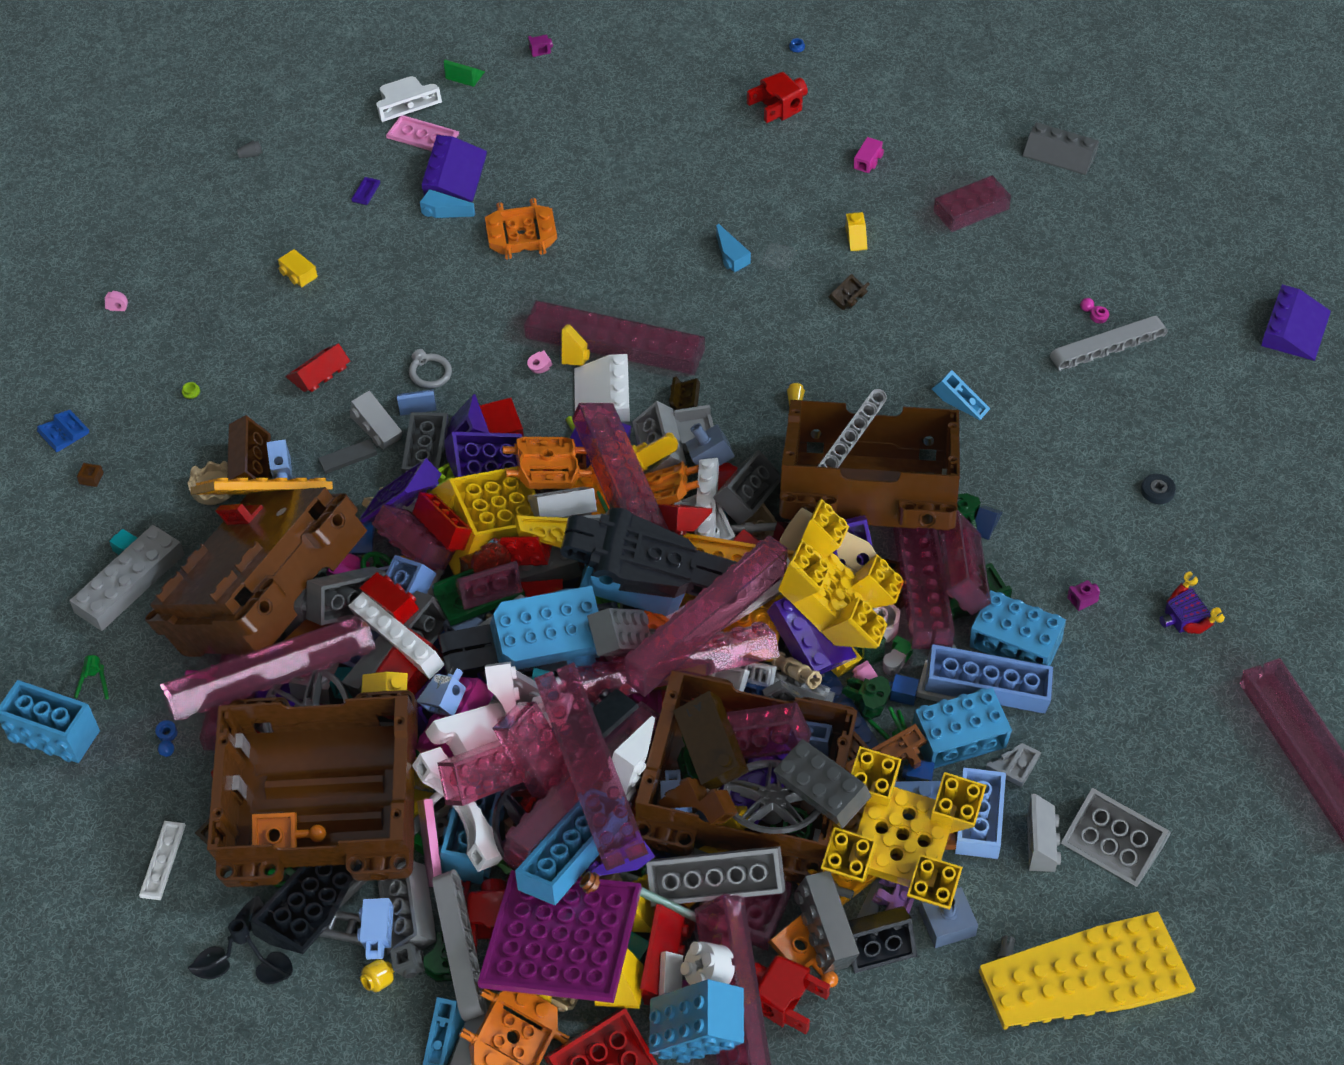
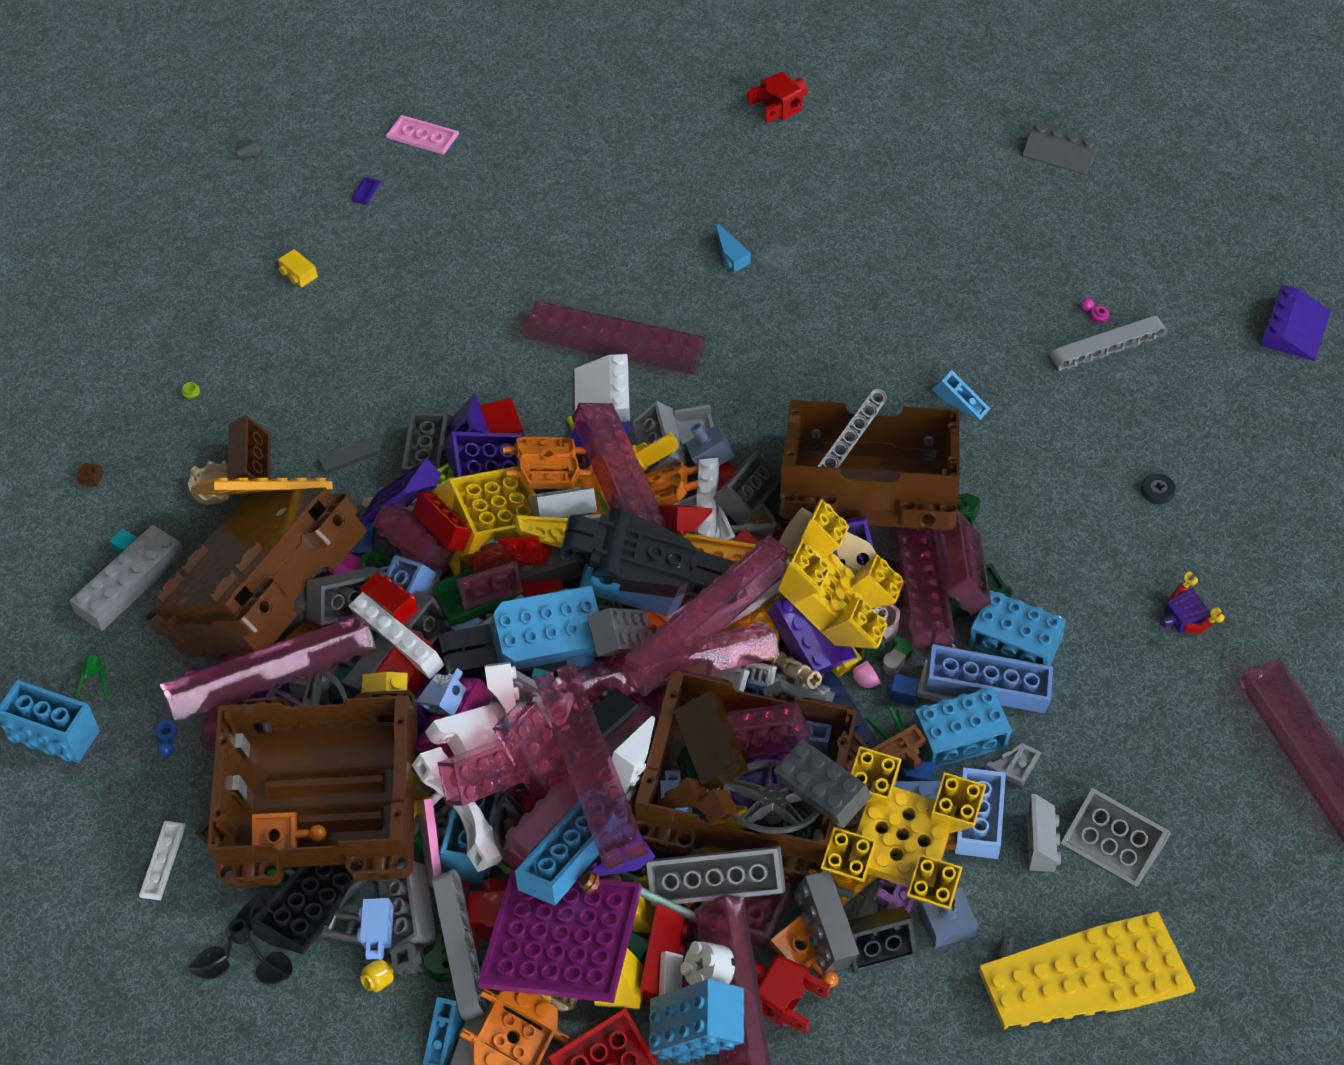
(68, 424): blue slope -> none
(116, 301): bright pink piece -> none
(238, 513): red panel -> none
(279, 449): light blue torso -> none
(319, 368): red slope -> none
(375, 420): light grey wedge -> none
(406, 97): white brick -> none
(416, 402): medium blue slope -> none
(420, 358): light grey piece -> none
(445, 206): dark azure slope -> none
(454, 168): dark purple slope -> none
(462, 73): green slope -> none
(521, 219): orange piece -> none
(539, 362): bright pink piece -> none
(540, 45): magenta brick -> none
(573, 347): yellow slope -> none
(684, 393): dark brown bracket -> none
(795, 392): yellow cone -> none
(797, 45): blue plate -> none
(848, 291): dark brown bracket -> none
(856, 231): yellow slope -> none
(868, 155): dark pink brick -> none
(869, 695): dark green hinge -> none
(972, 203): clear pink brick -> none
(987, 520): dark blue slope -> none
(1083, 595): magenta brick -> none

